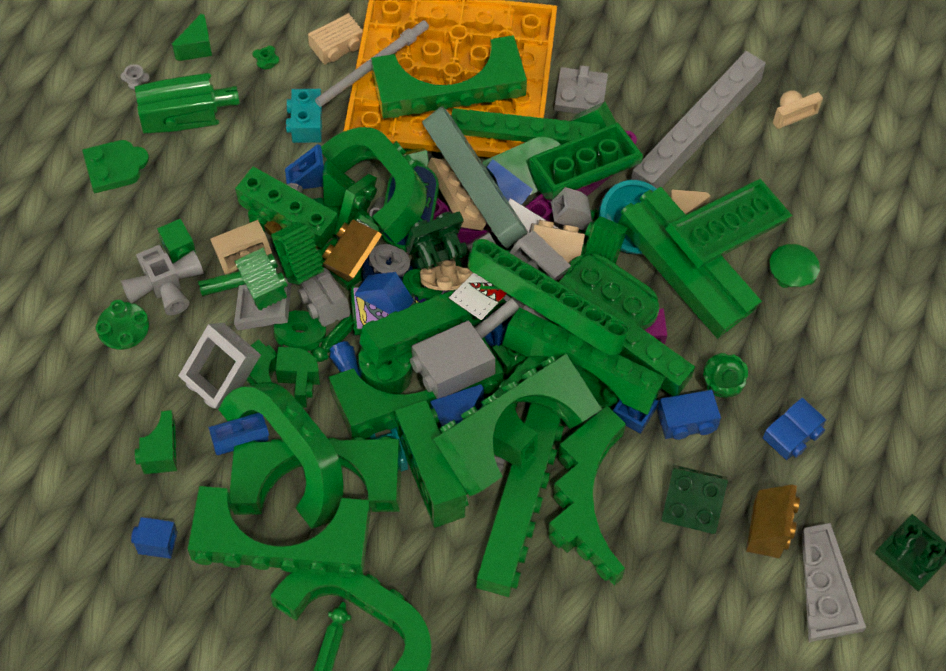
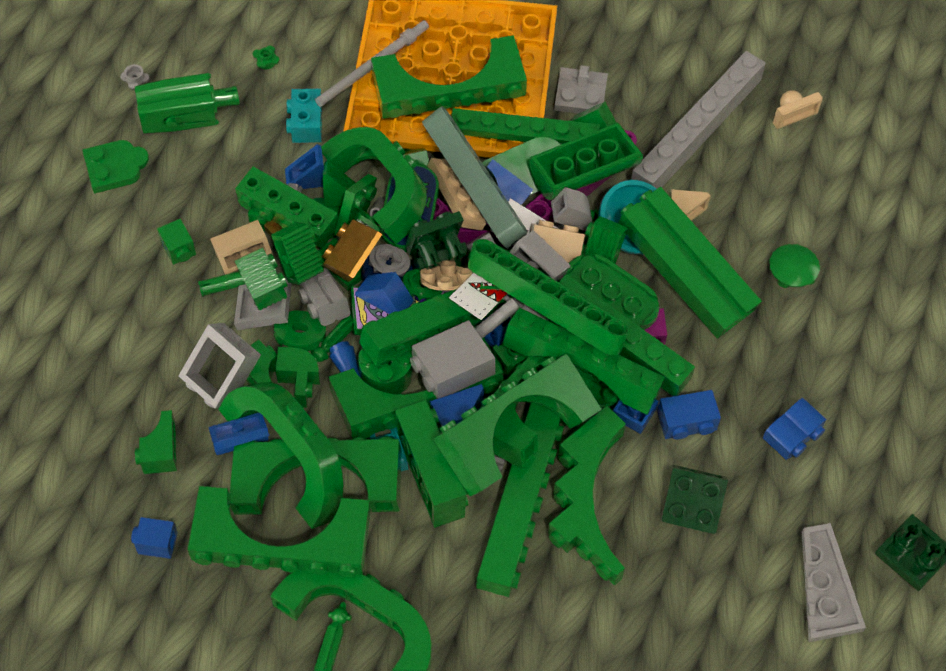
(122, 325): green dish -> none
(162, 278): light grey brick -> none
(193, 41): green slope -> none
(335, 39): tan brick -> none
(725, 375): green hair -> none
(728, 223): green plate -> none
(773, 521): pearl gold slope -> none

